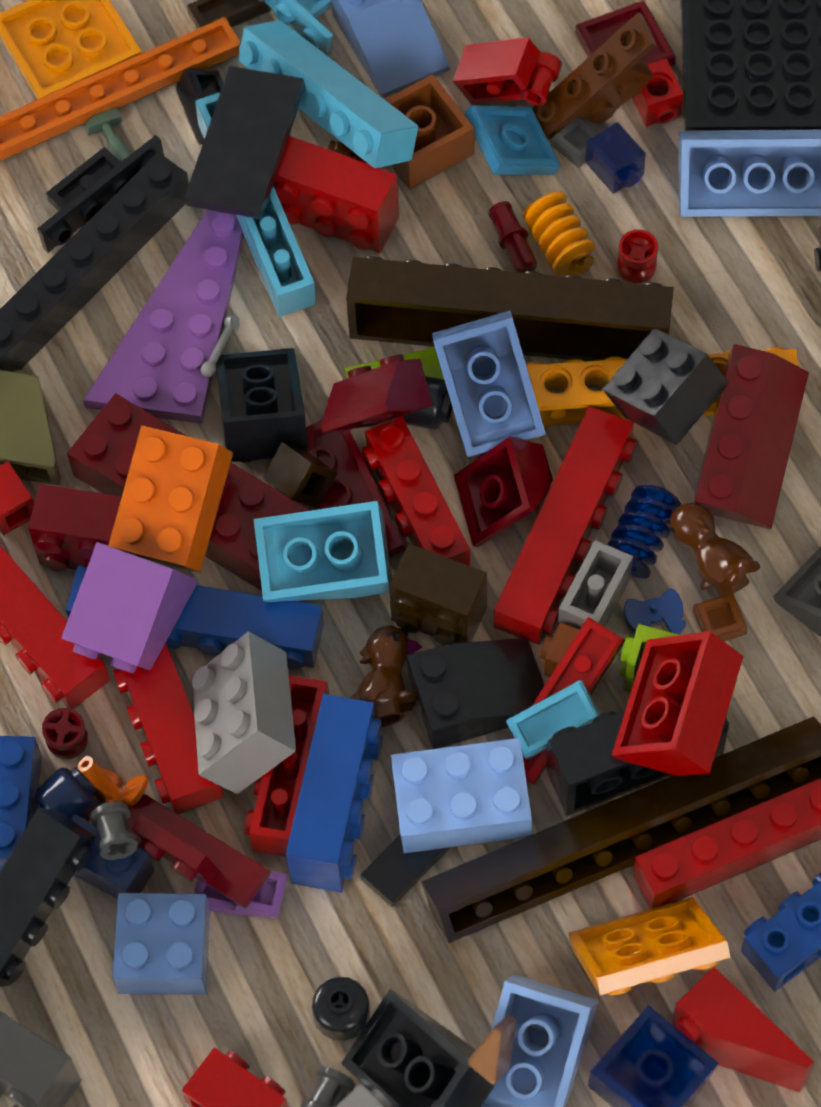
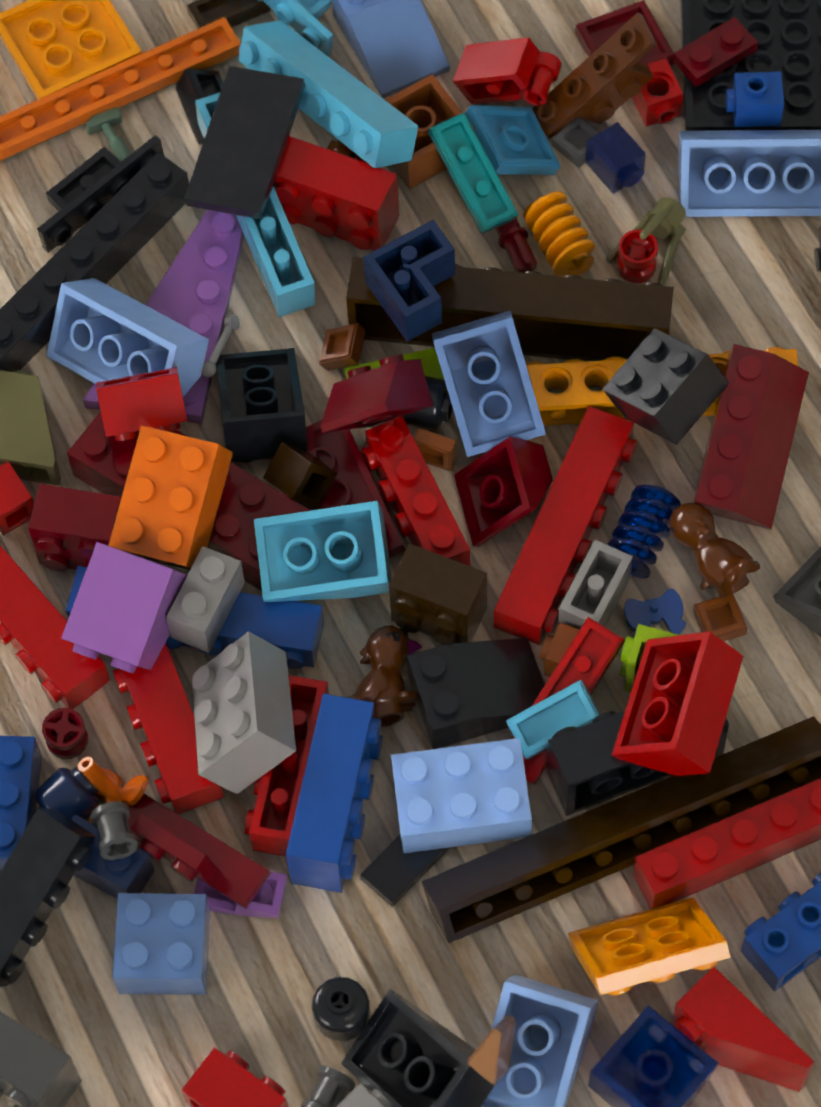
(115, 336): none -> light blue slope
(141, 399): none -> red brick
(205, 599): none -> light grey brick
(342, 346): none -> dark orange tile
(405, 274): none -> dark blue brick
(436, 449): none -> dark orange tile
(473, 173): none -> teal tile
(661, 222): none -> olive plant
(715, 52): none -> dark red plate
(756, 99): none -> blue brick

